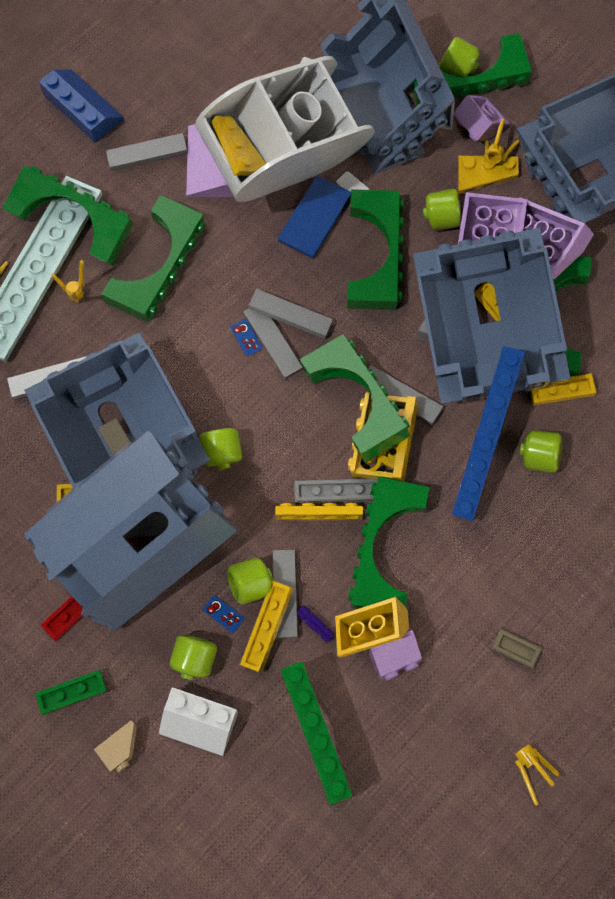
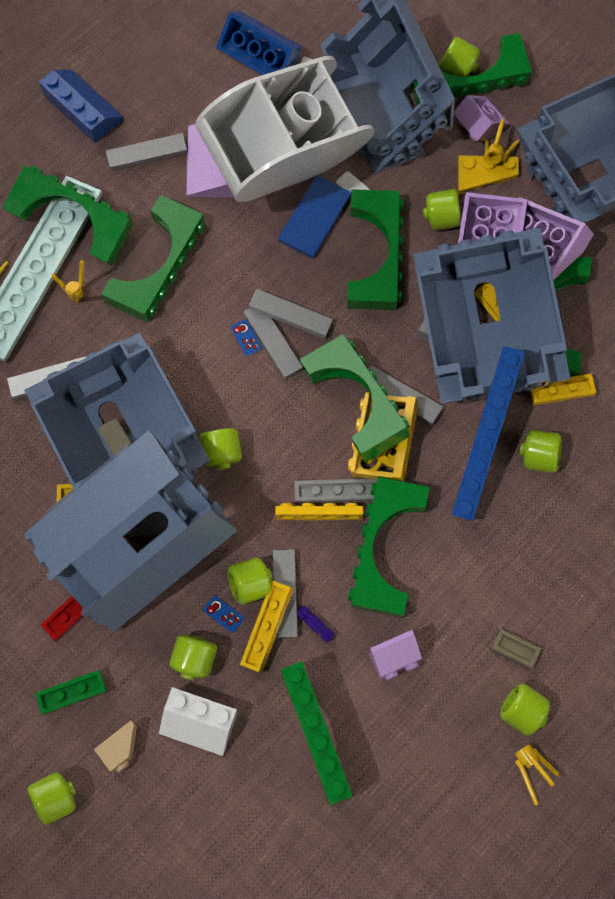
(52, 798): none -> lime head
(238, 149): yellow wing -> none
(257, 44): none -> blue slope
(371, 626): yellow slope -> none
(525, 709): none -> lime head

